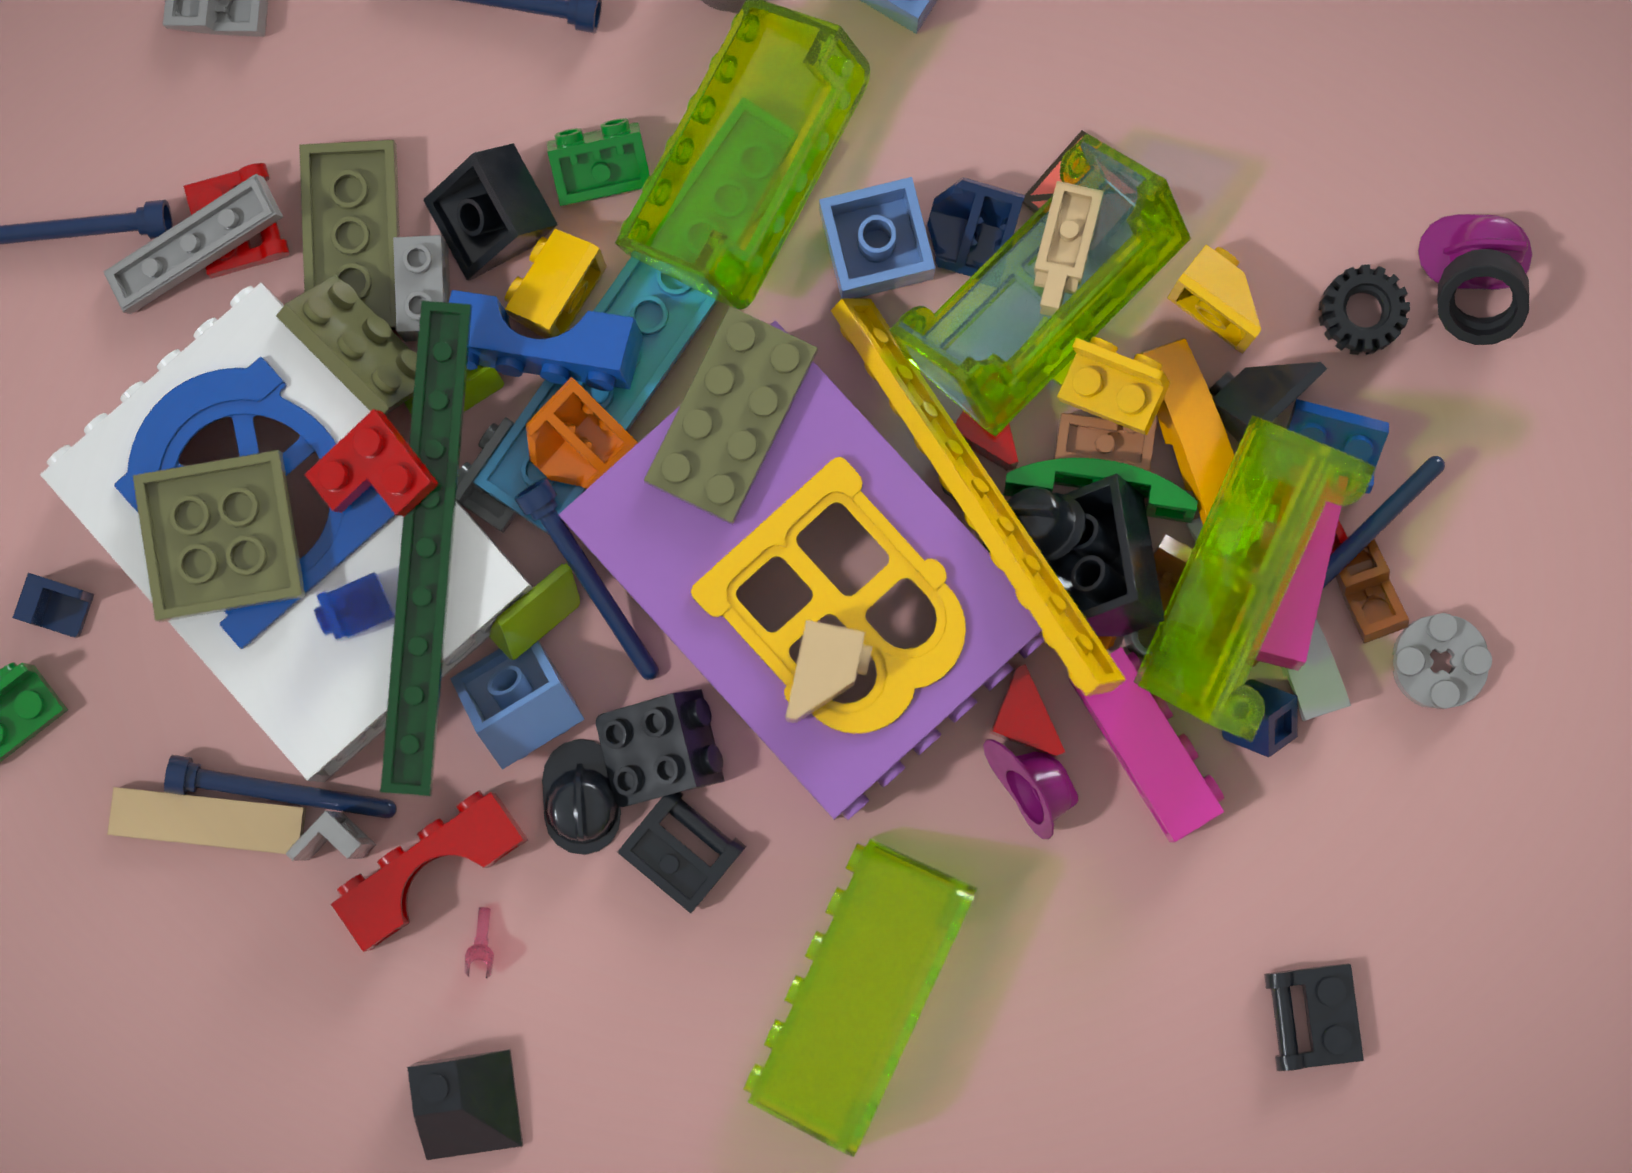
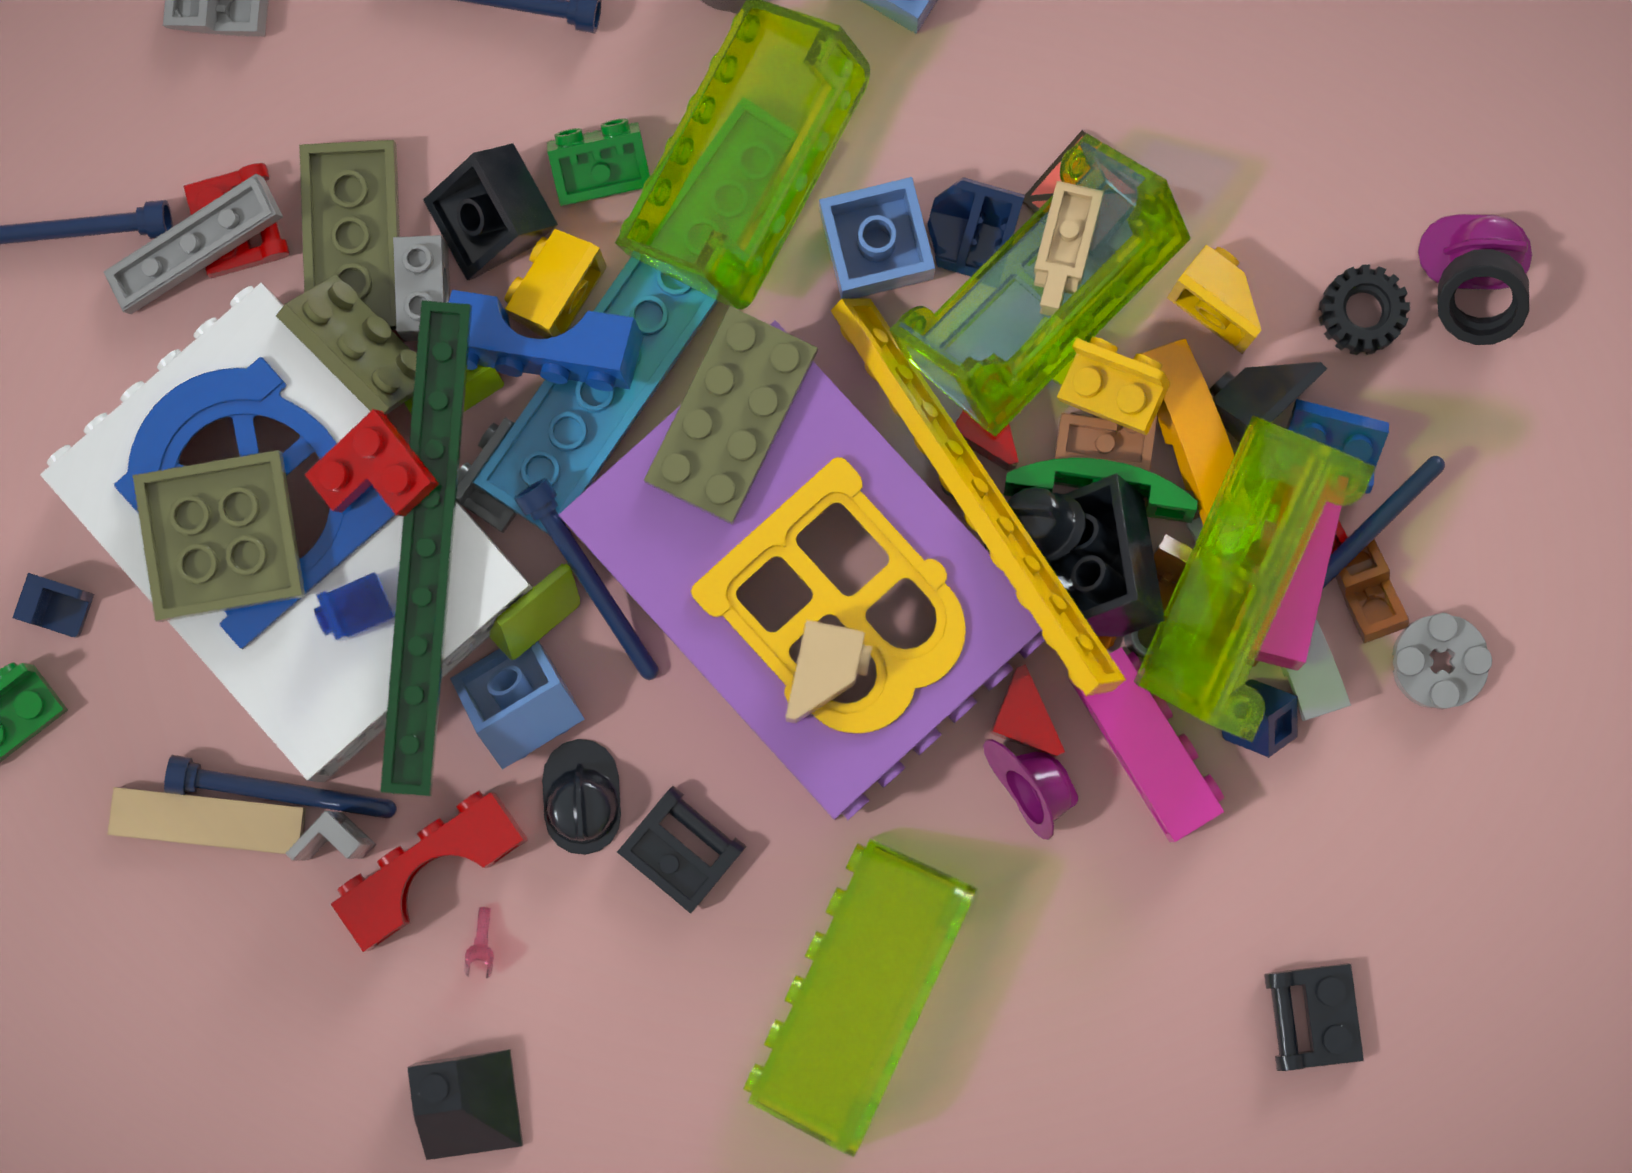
(575, 437): orange slope -> none
(659, 747): black bracket -> none

